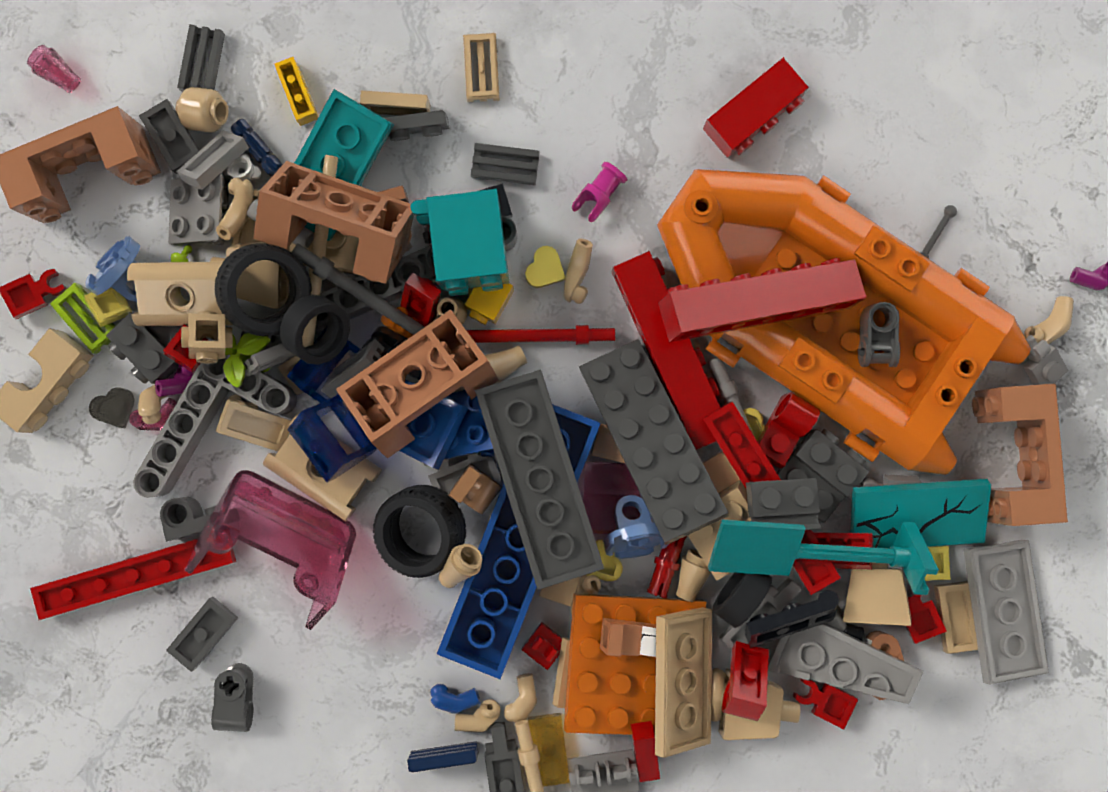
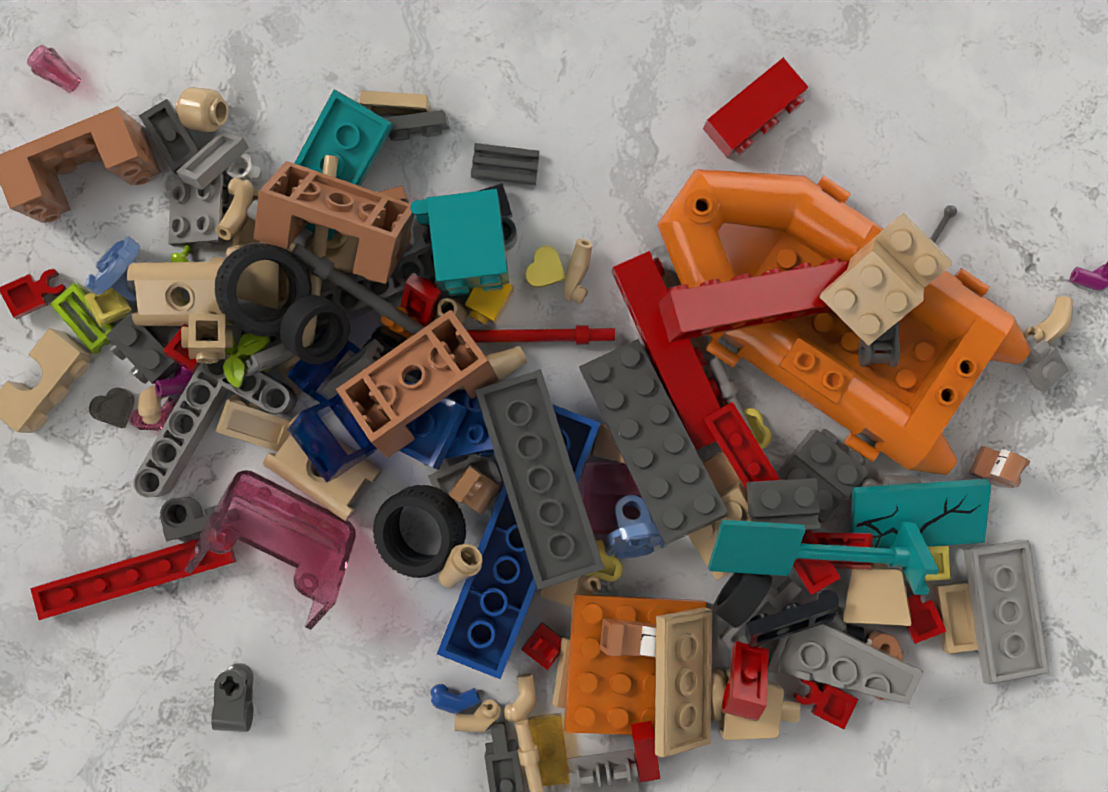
(189, 55): dark grey tile -> none
(202, 634): dark grey plate -> none
(257, 147): dark blue axle -> none
(296, 91): yellow piece -> none
(443, 757): dark blue tile -> none
(482, 94): tan tile -> none
(600, 190): dark pink piece -> none
(665, 567): red pin -> none
(692, 575): tan cone -> none
(788, 422): red plate -> none
(886, 279): none -> tan bracket
(999, 467): none -> nougat leg
(1039, 442): nougat plate -> none

